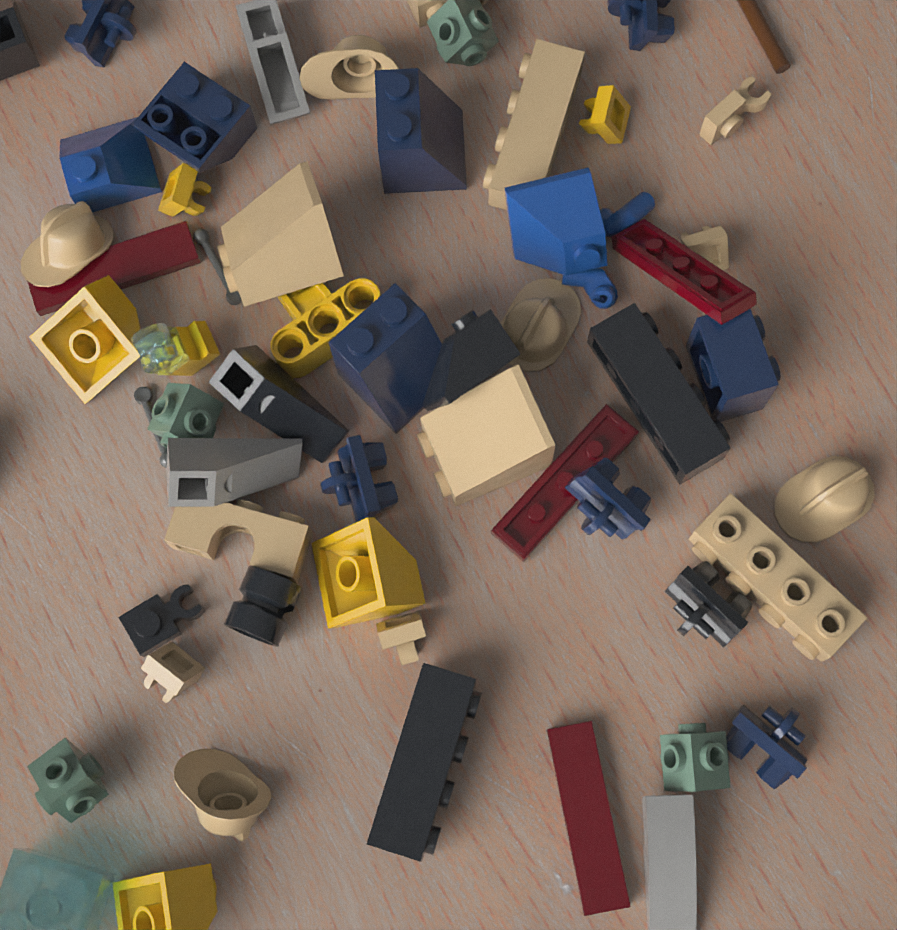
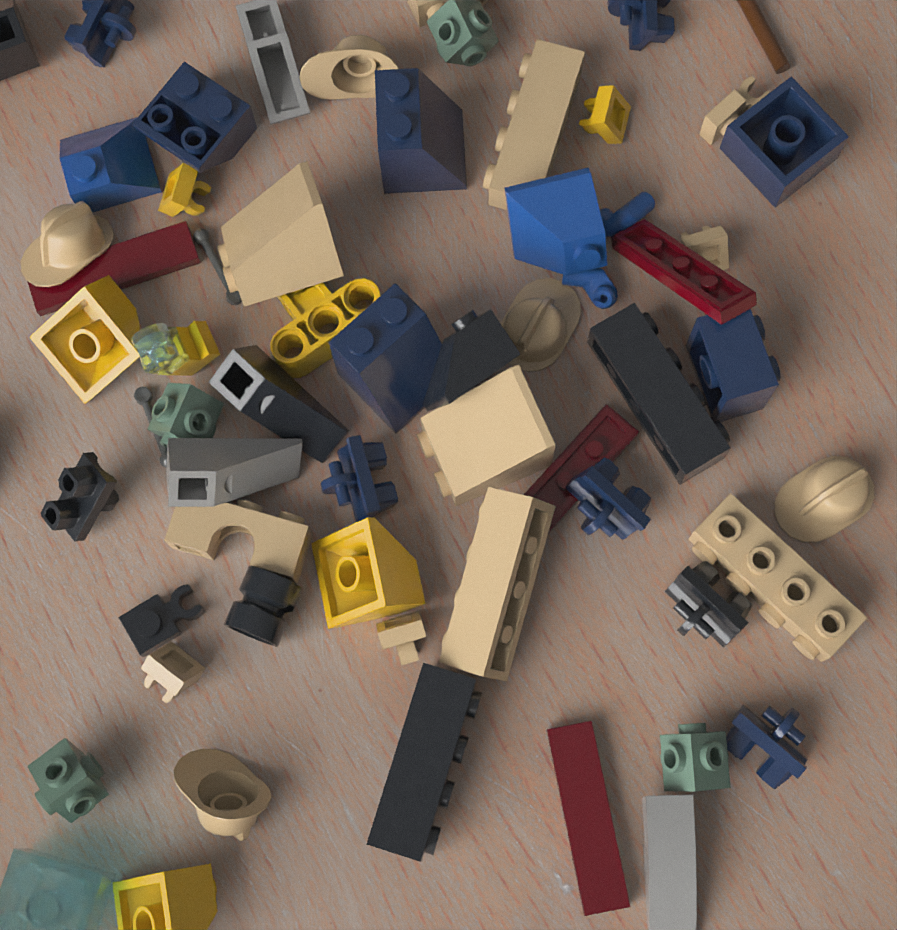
(83, 496): none -> black hips
(496, 584): none -> tan brick
(783, 141): none -> dark blue brick

